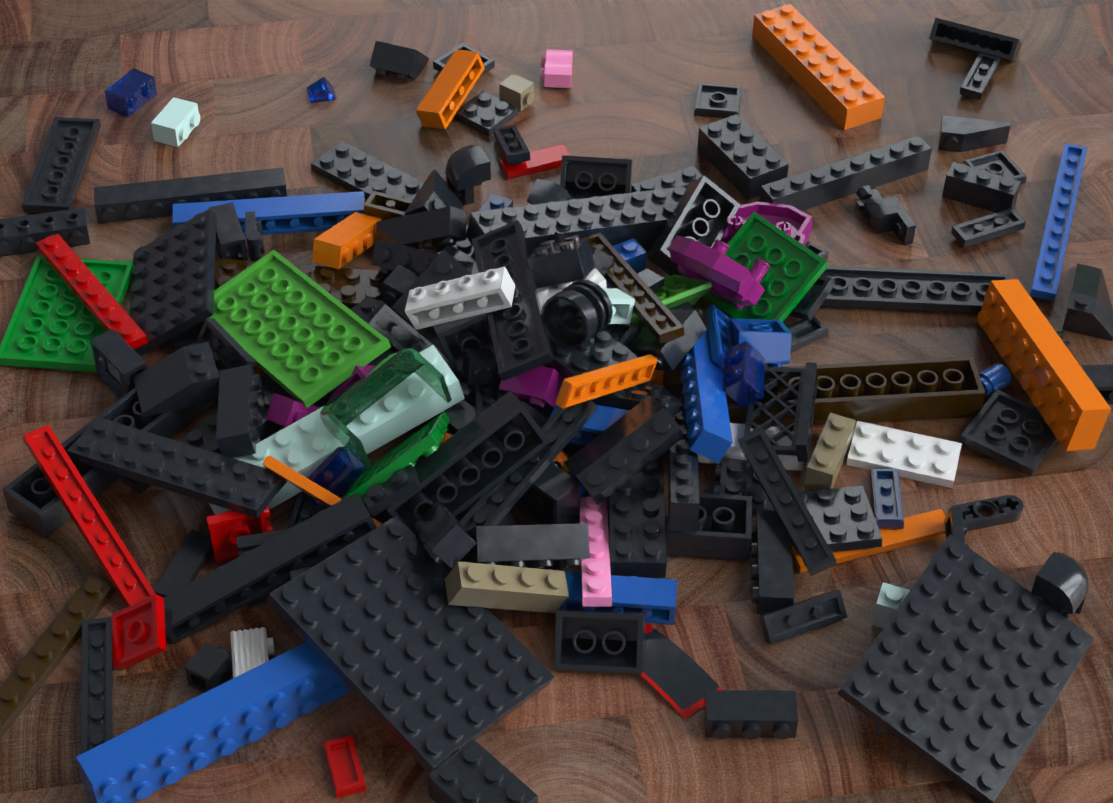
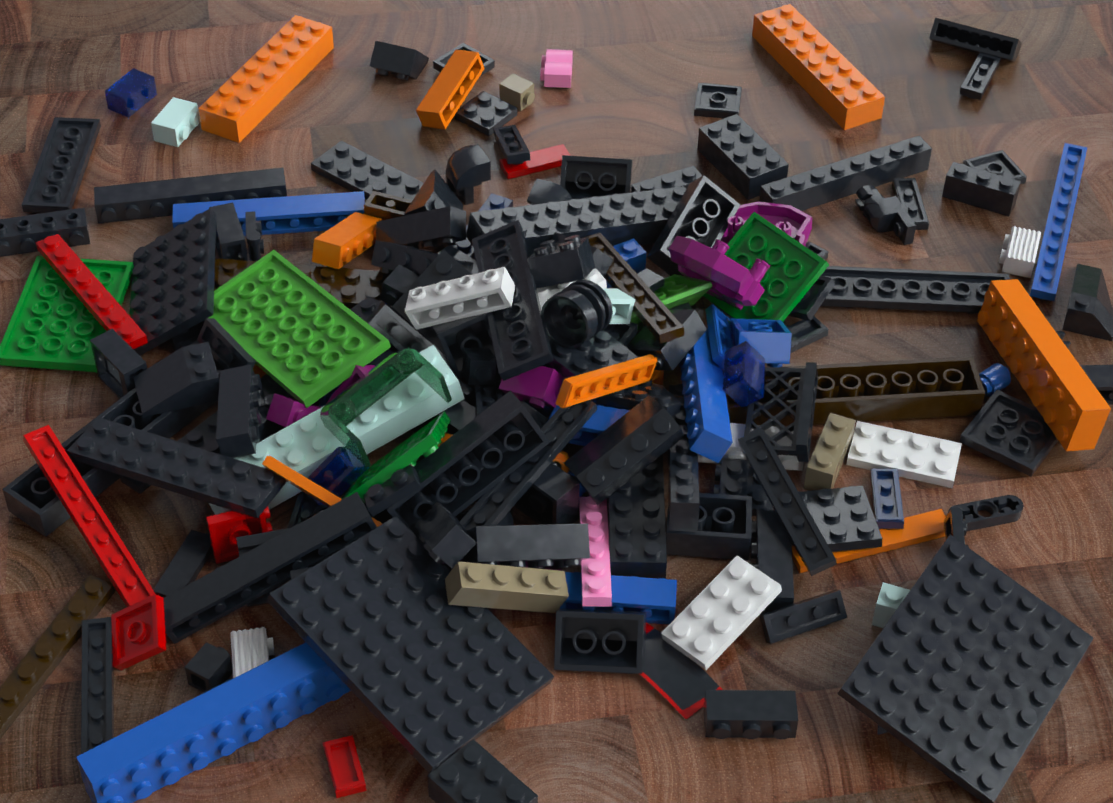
(266, 79): none -> orange brick
(321, 91): clear blue slope -> none
(721, 612): none -> white plate
(910, 197): none -> black tile
(968, 134): black slope -> none
(988, 227): black plate -> none
(1020, 251): none -> white brick
(1062, 584): black brick -> none

